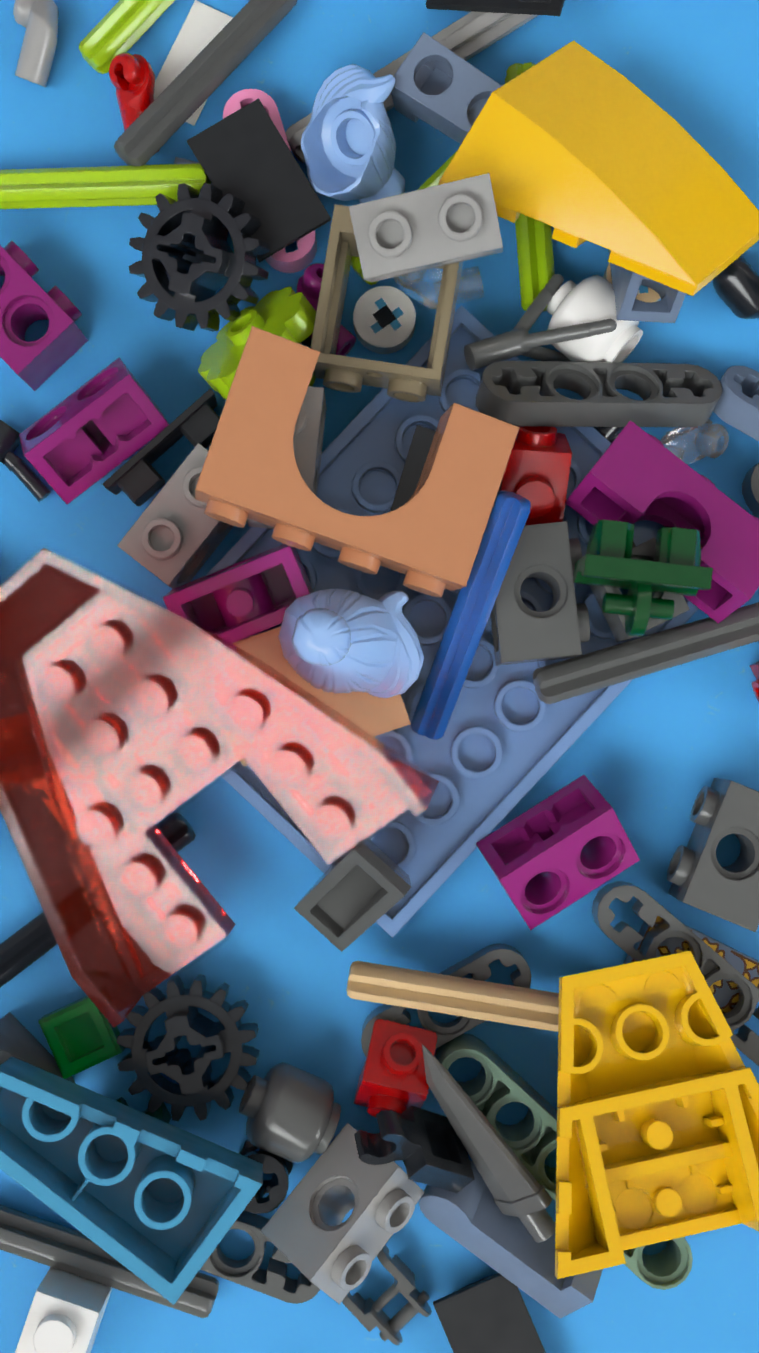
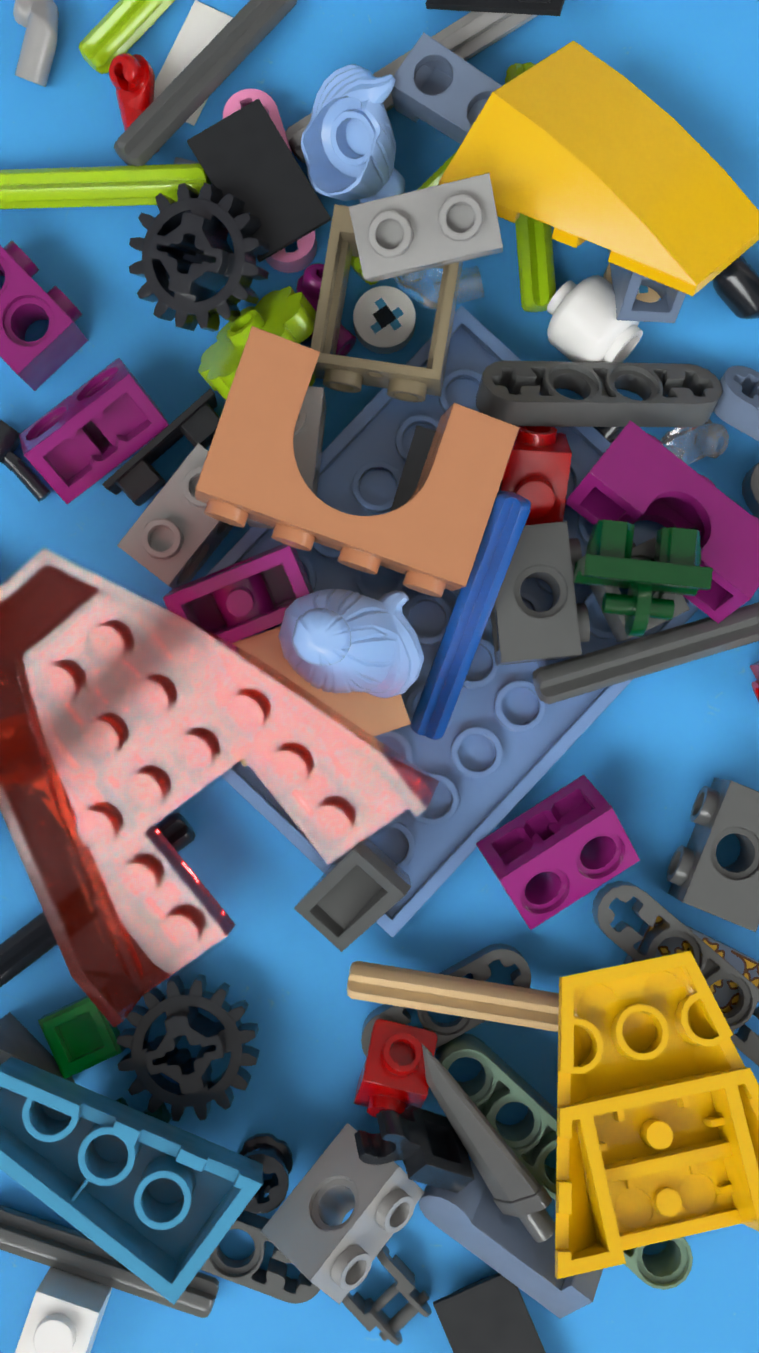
(290, 1113): dark grey head -> none
(522, 343): dark grey plant -> none

